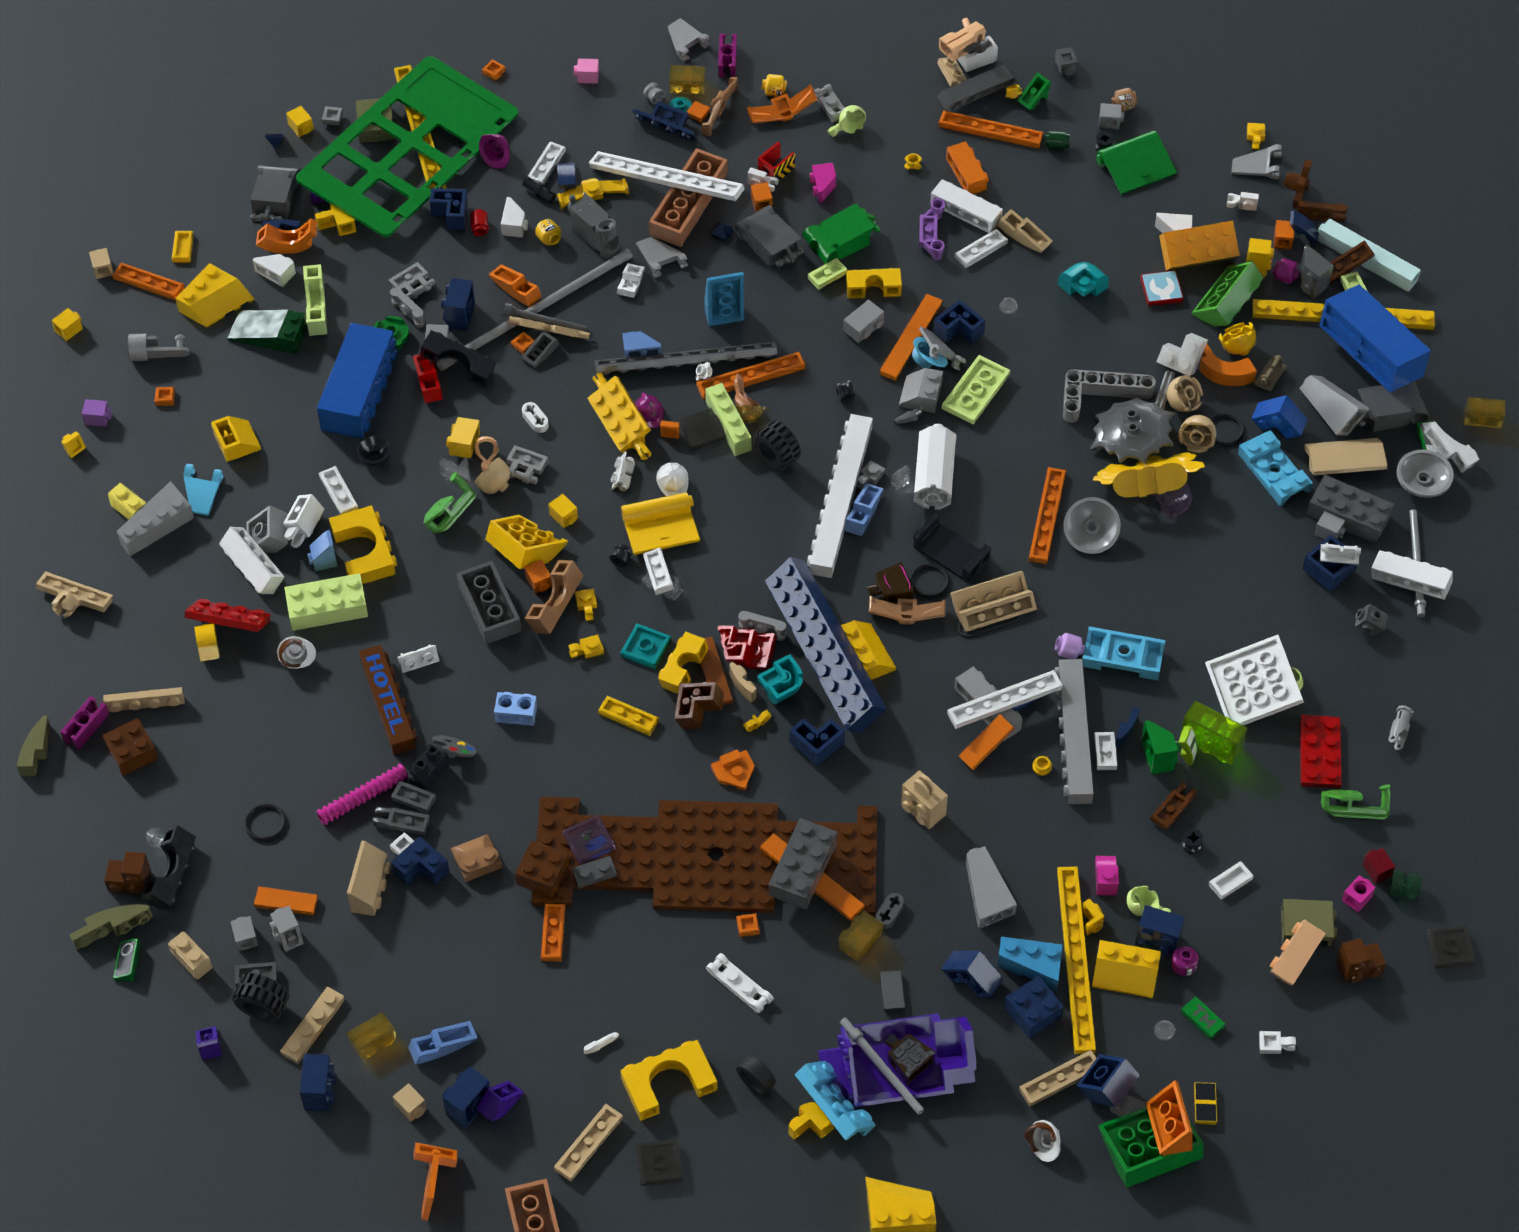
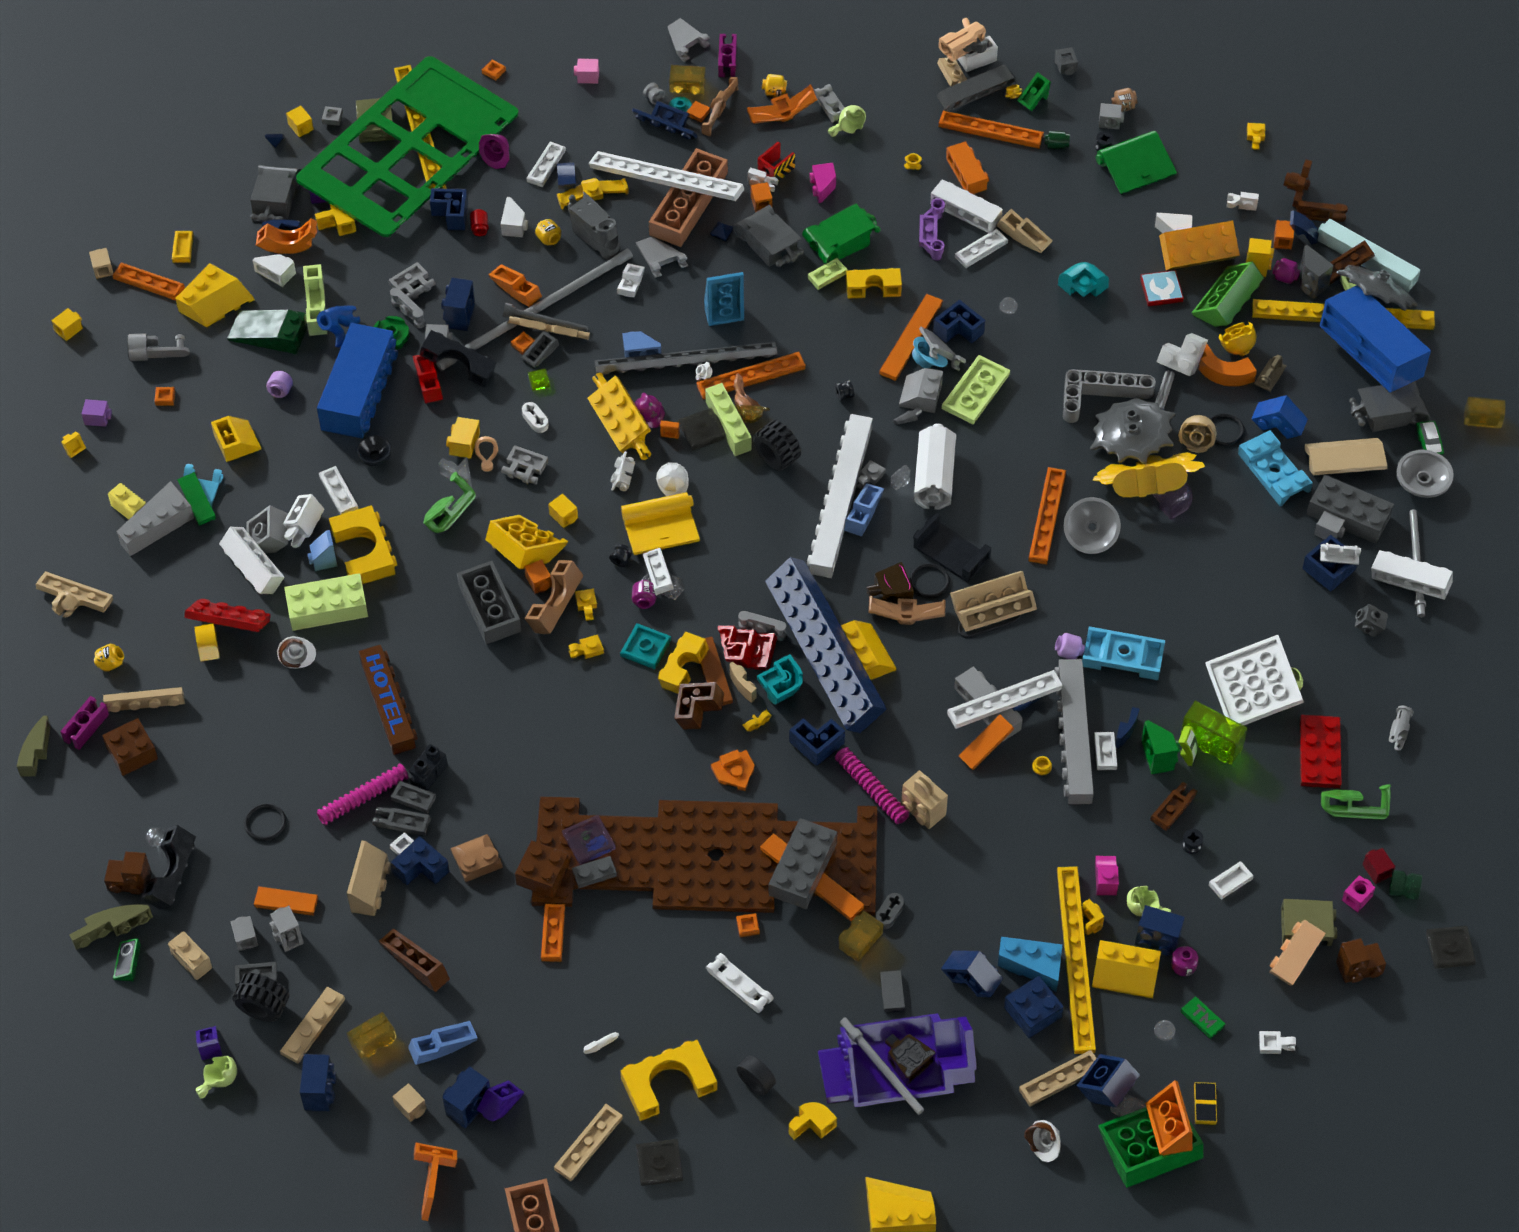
(108, 657): none -> yellow head
(196, 498): none -> green tile
(218, 1074): none -> yellowish green hair
(279, 384): none -> lavender head
(334, 317): none -> blue piece
(416, 960): none -> reddish brown slope
(419, 658): white hinge -> none
(454, 746): dark grey piece -> none
(494, 477): tan cylinder -> none
(515, 713): light blue brick -> none
(538, 379): none -> clear neon green plate
(539, 189): black pin -> none
(628, 715): yellow tile -> none
(643, 594): none -> magenta head
(818, 1081): medium azure piece -> none
(863, 321): light grey brick -> none
(871, 785): none -> dark pink piece
(988, 890): light grey slope -> none
(1184, 394): tan cylinder -> none
(1258, 163): light grey flag -> none
(1334, 405): light grey slope -> none
(1379, 285): none -> dark grey piece
(1461, 455): white slope -> none

